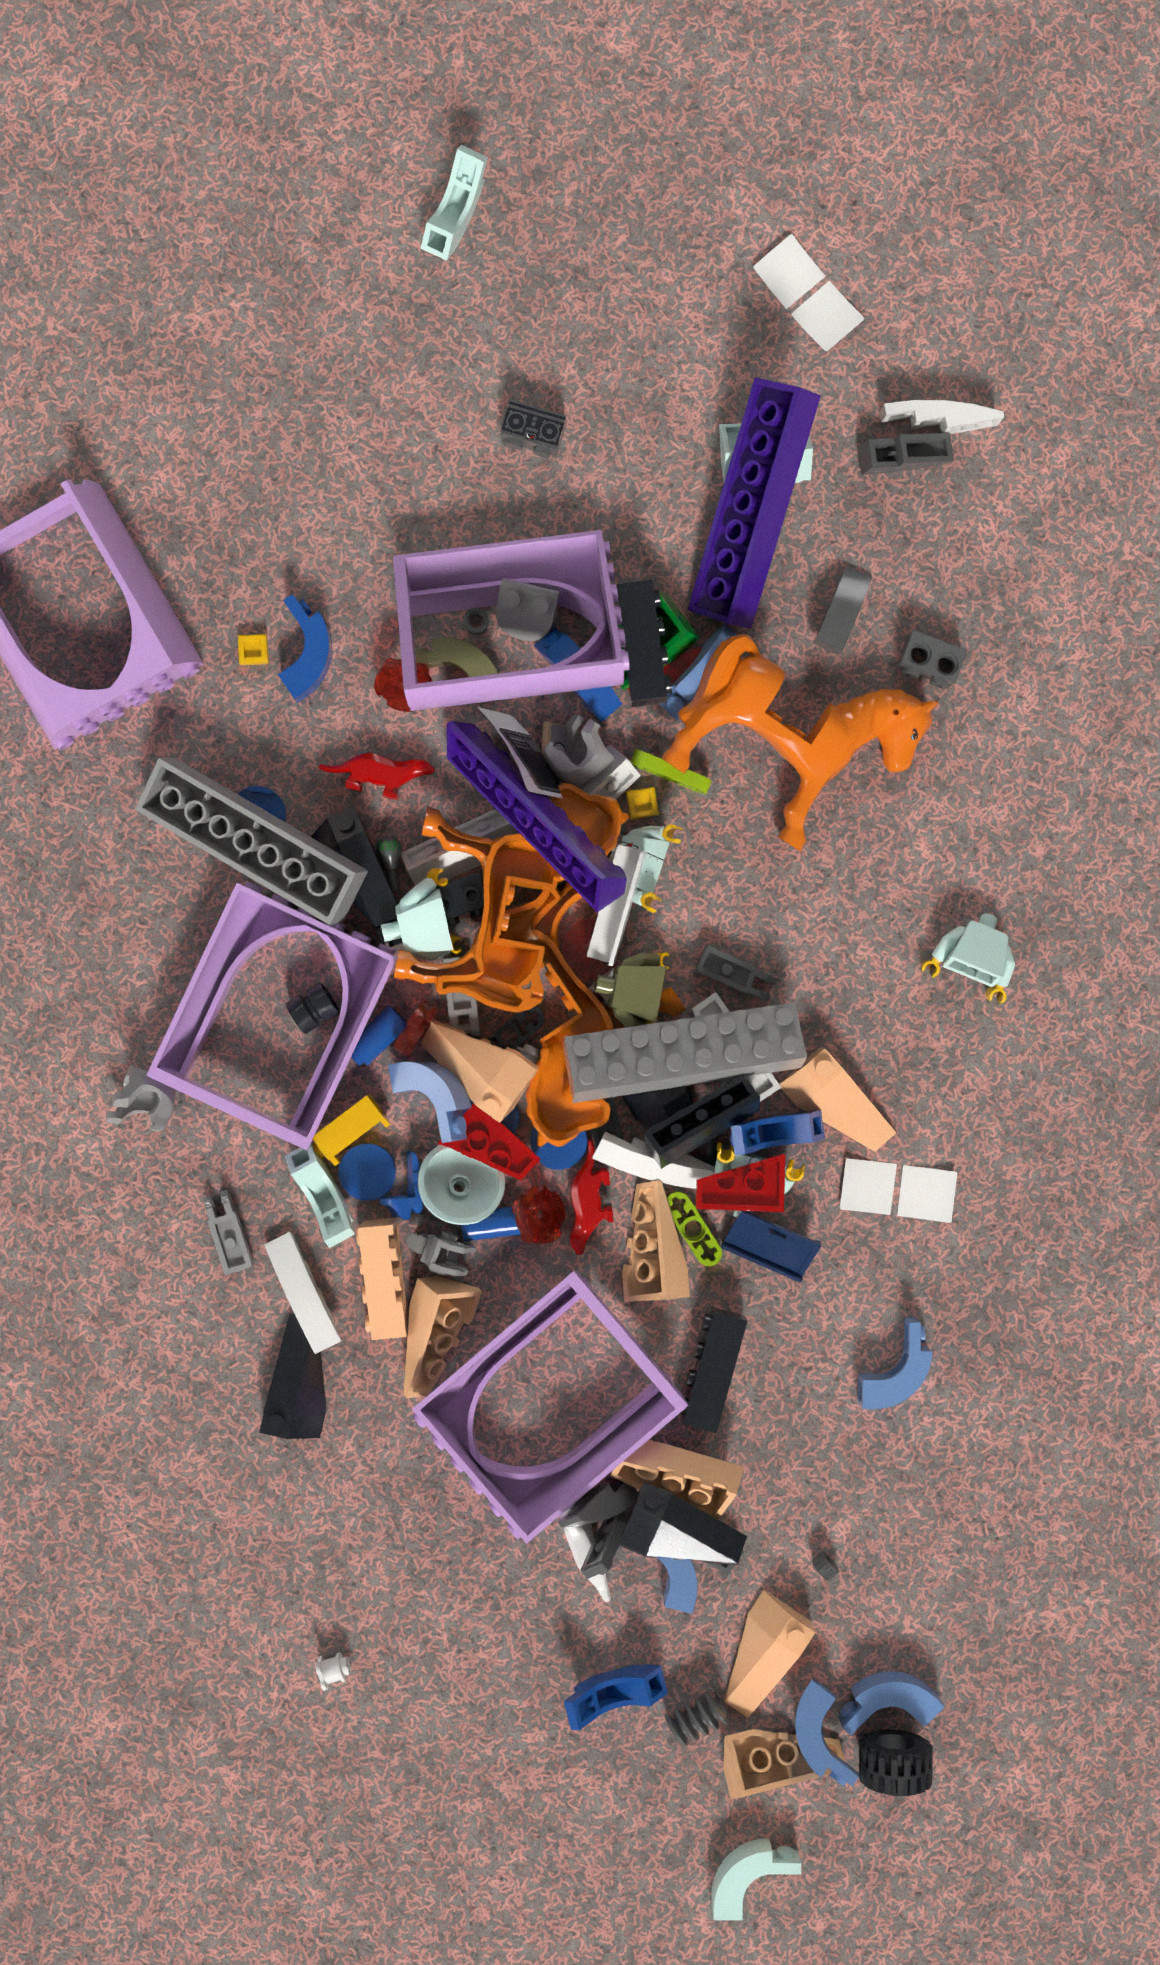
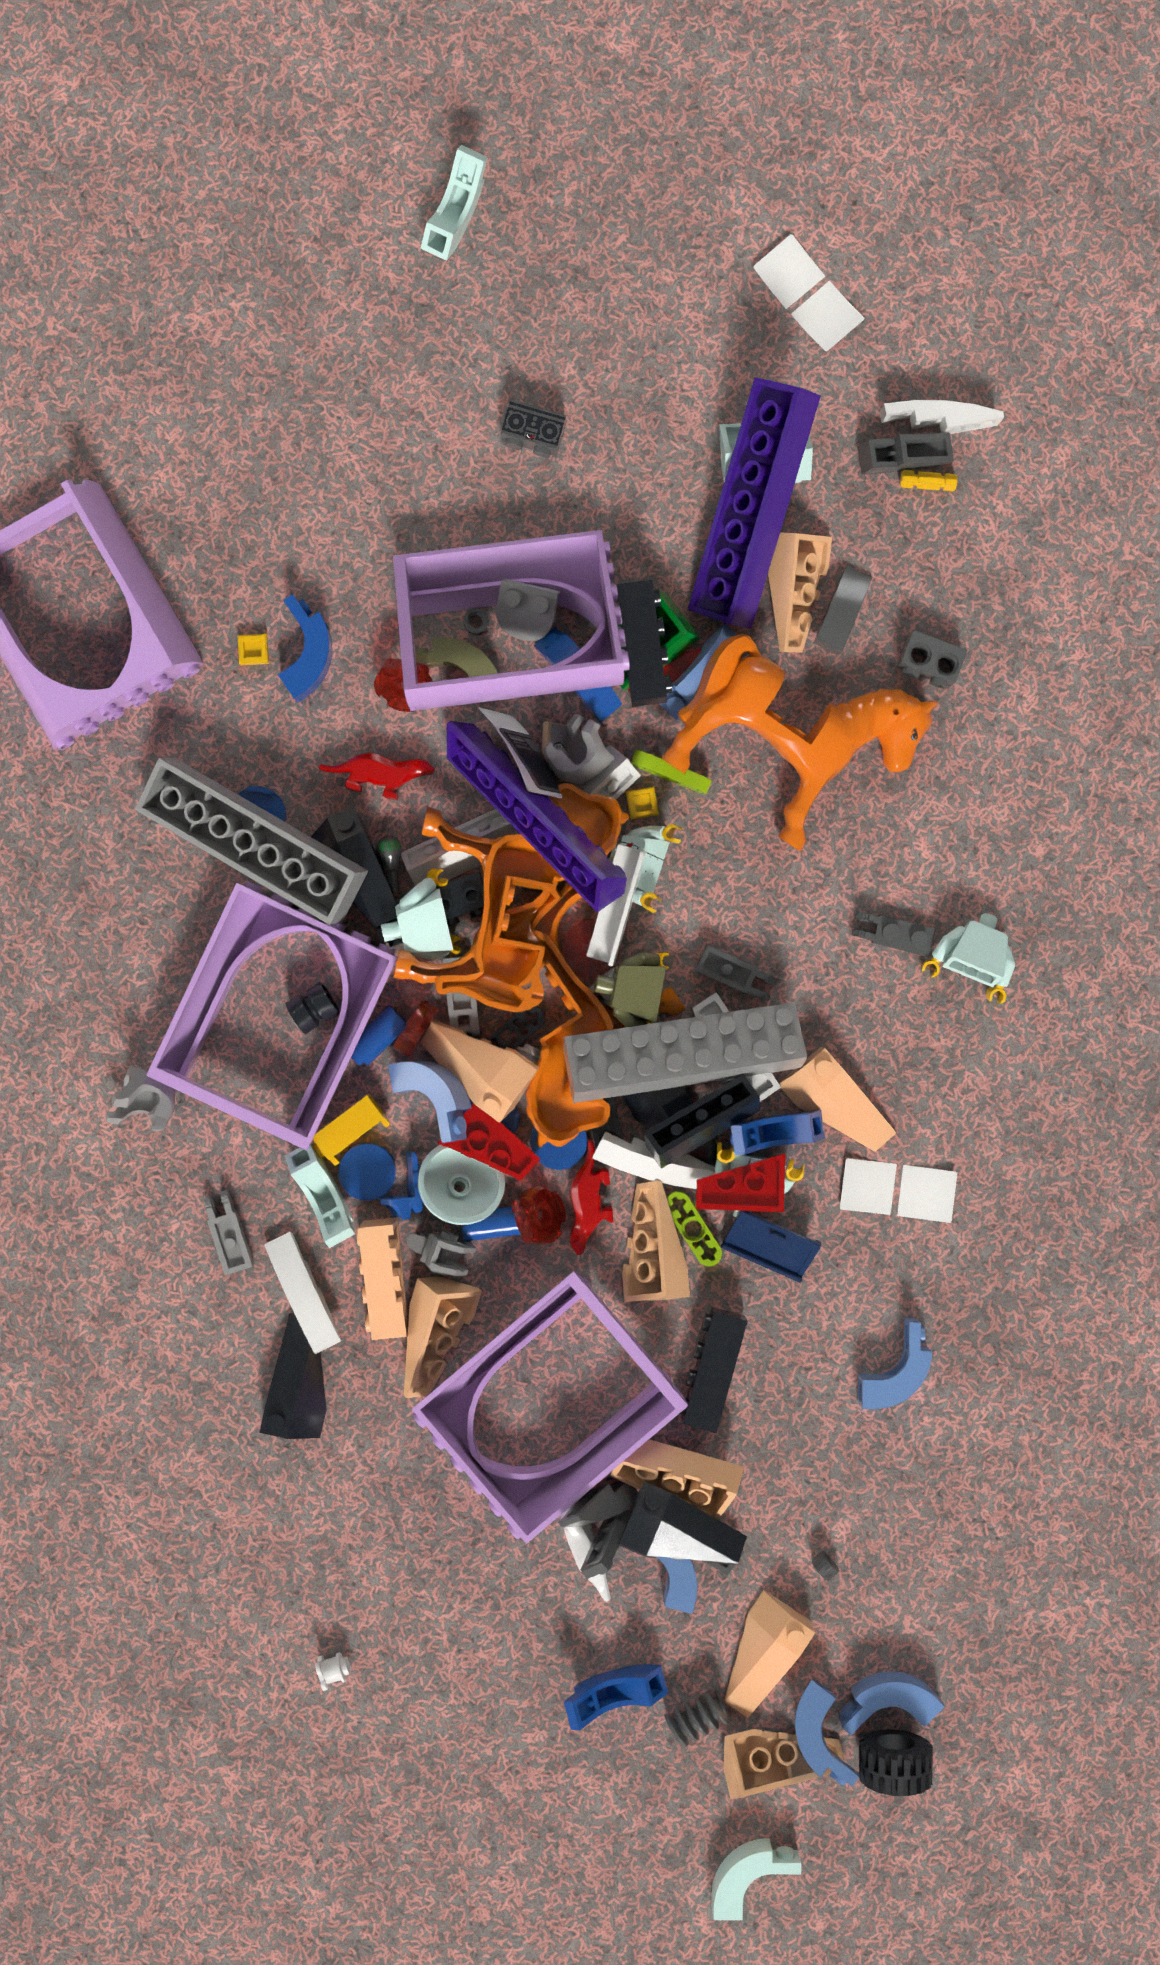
(793, 585): none -> light nougat wedge
(897, 934): none -> dark grey hinge
(928, 480): none -> yellow axle

